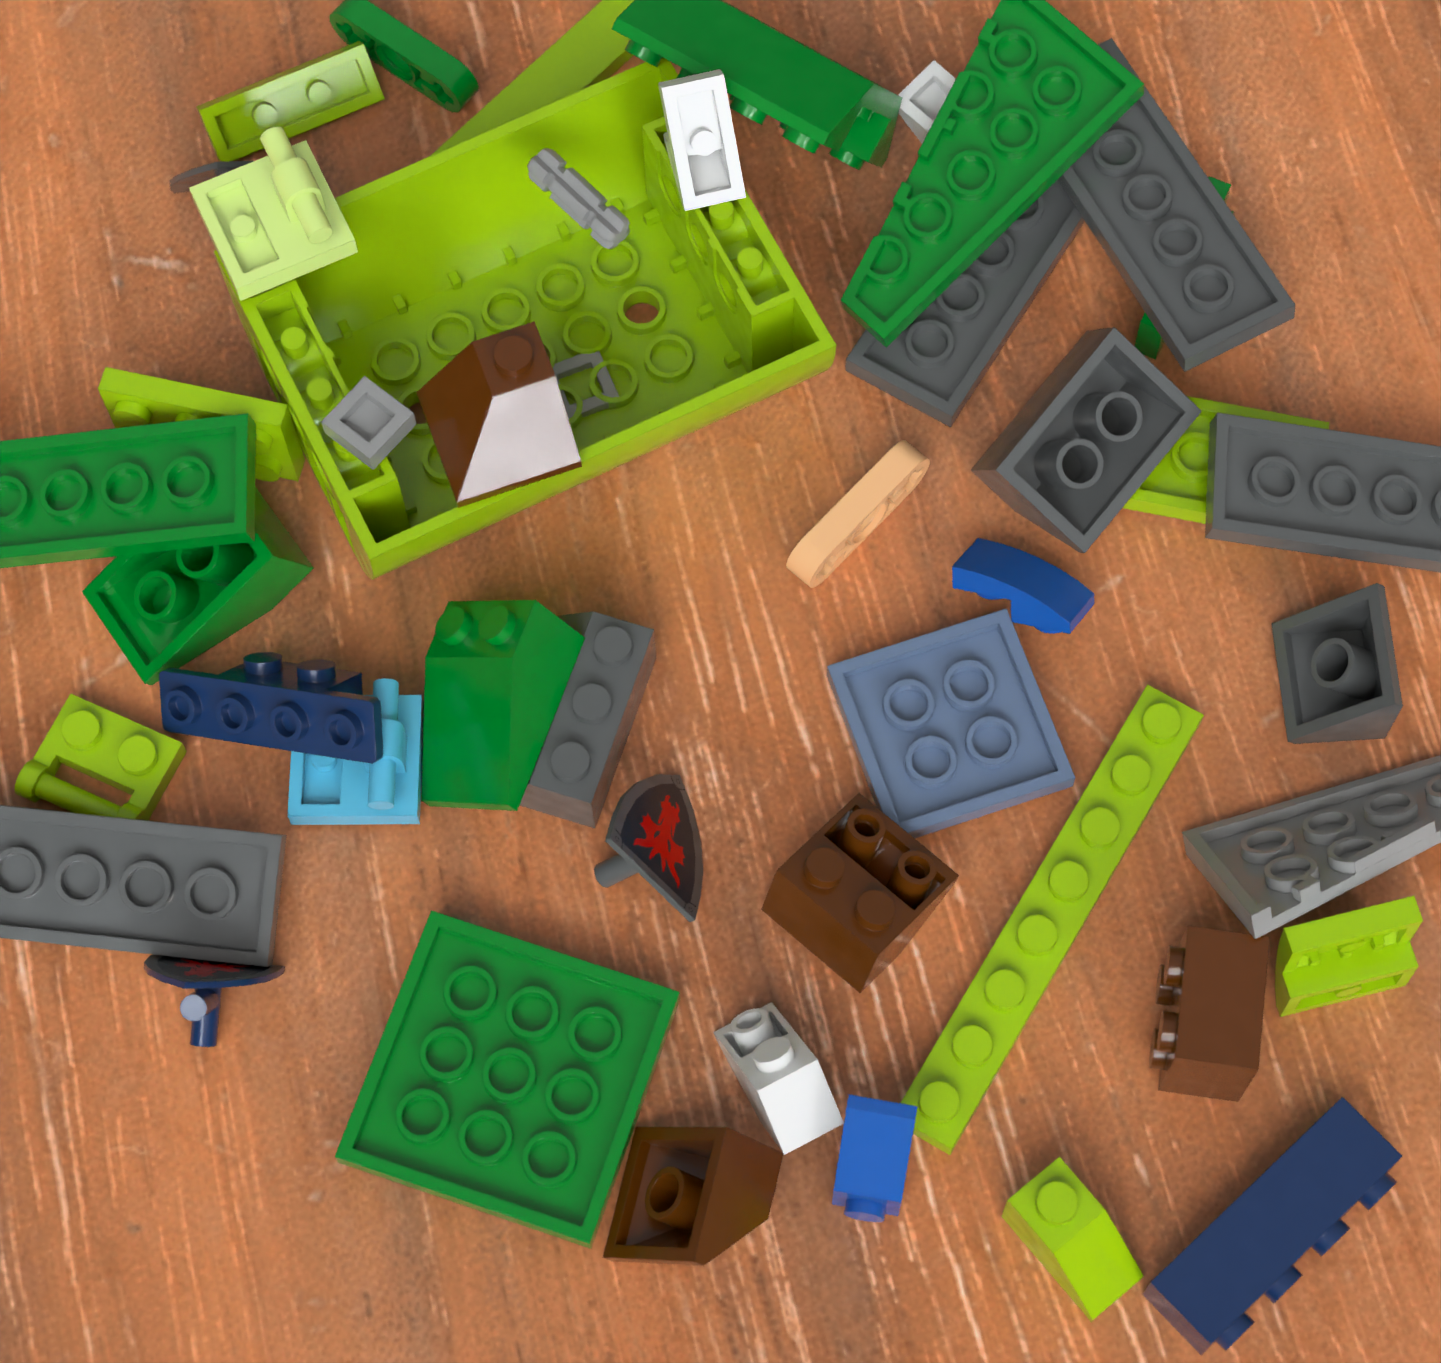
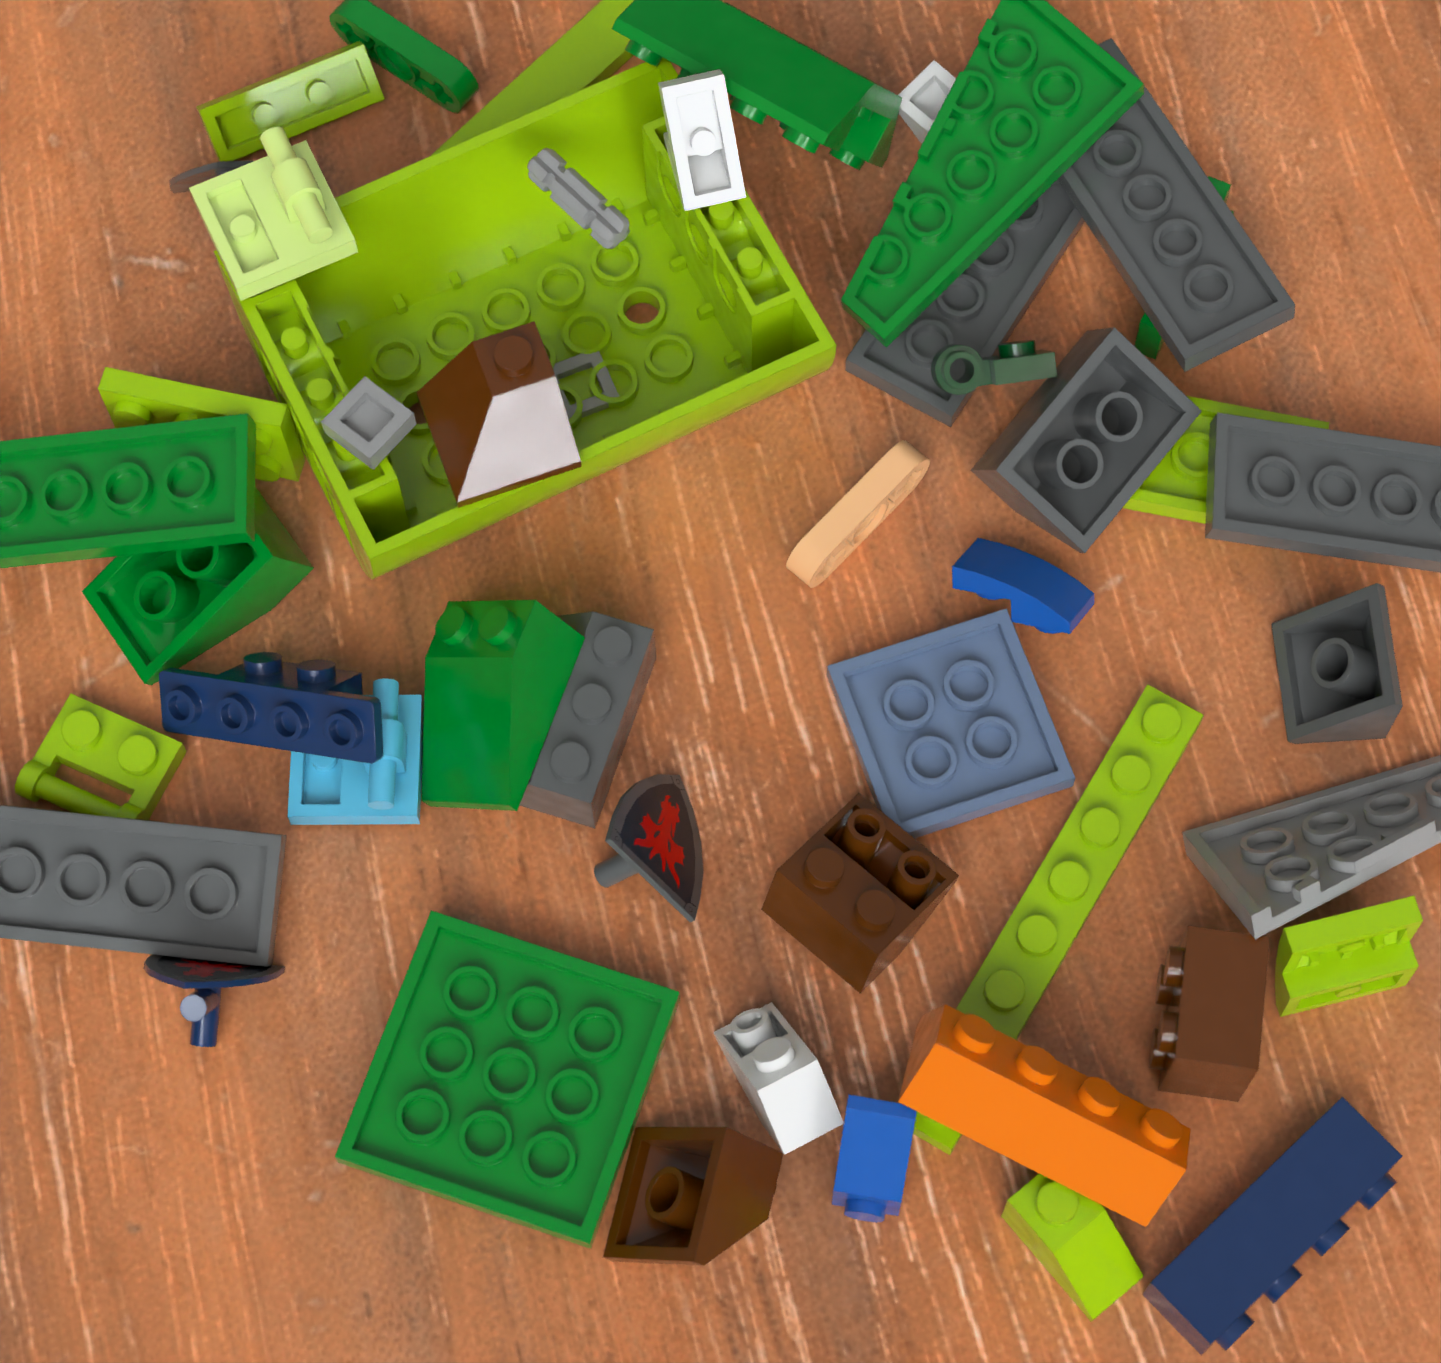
(1015, 363): none -> dark green plate
(1044, 1113): none -> orange slope

